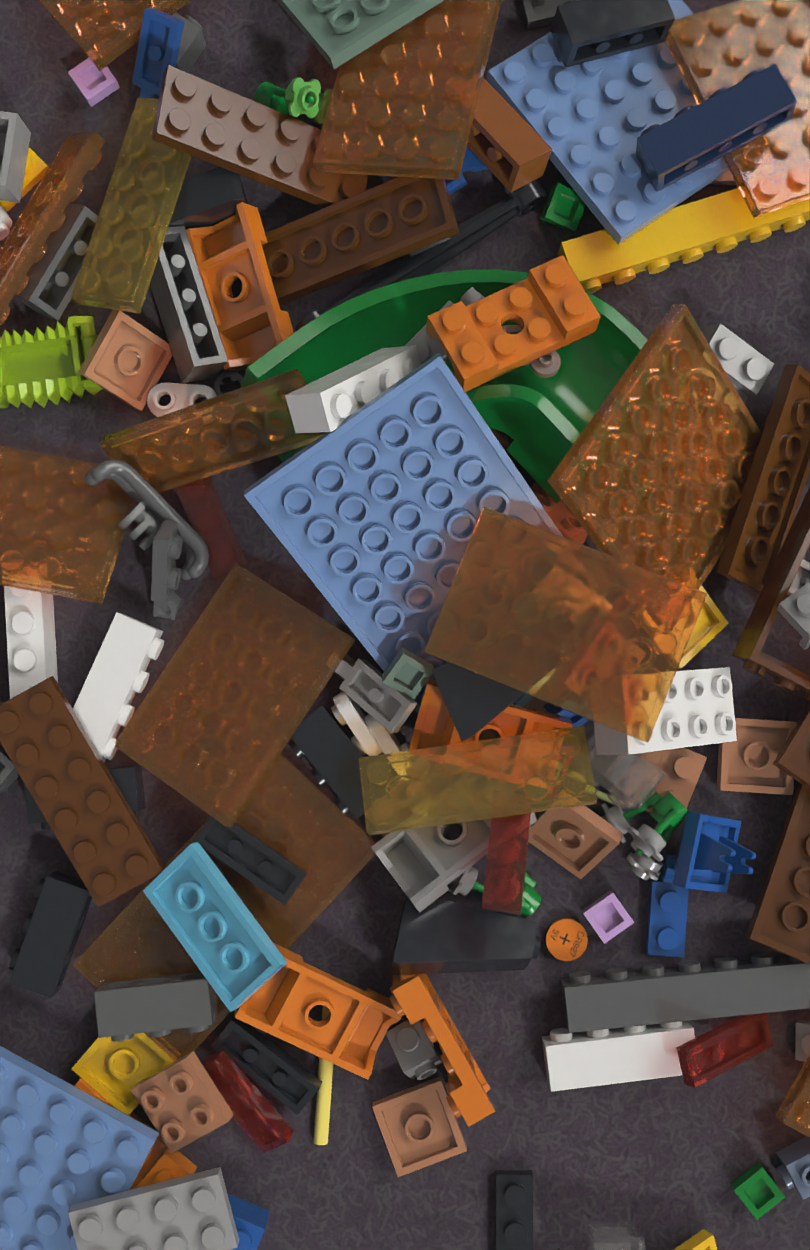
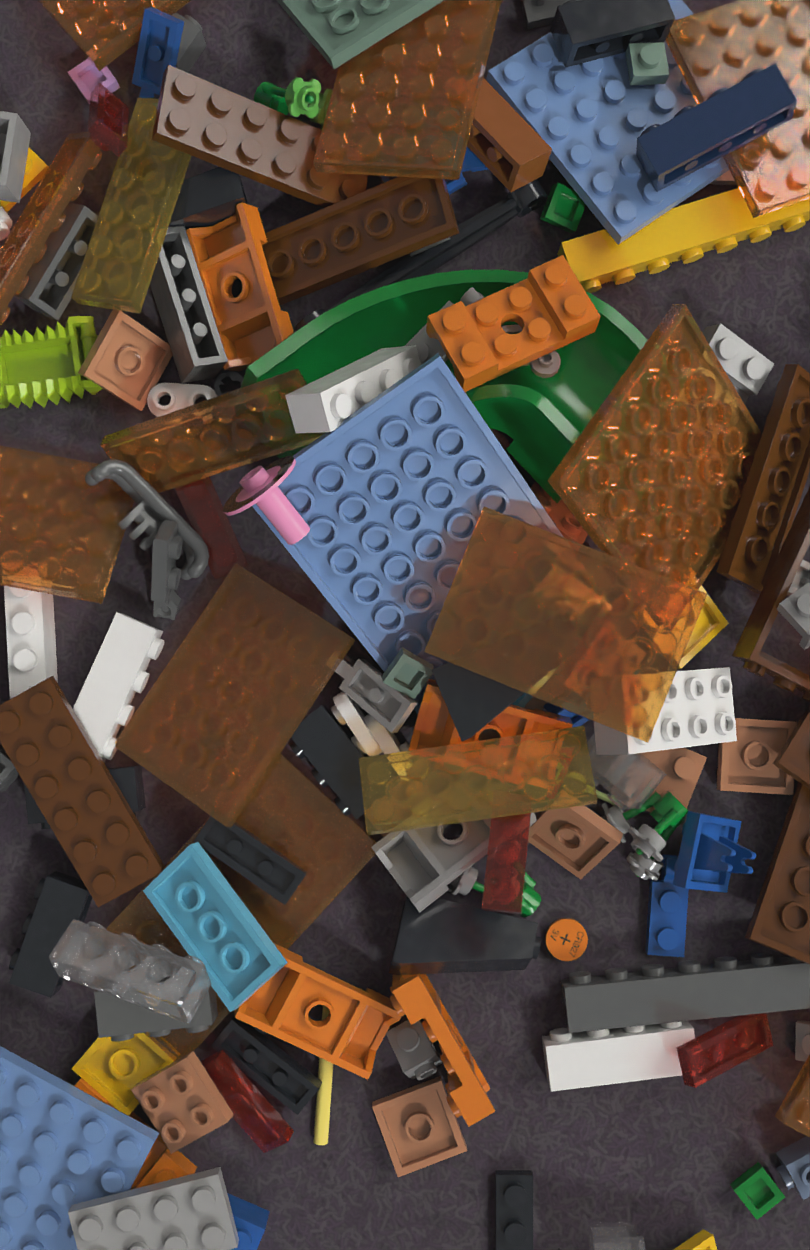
(108, 121): none -> clear red plate
(176, 997): none -> clear brick
(262, 489): none -> bright pink piece
(607, 916): lavender plate -> none
(647, 63): none -> sand green plate

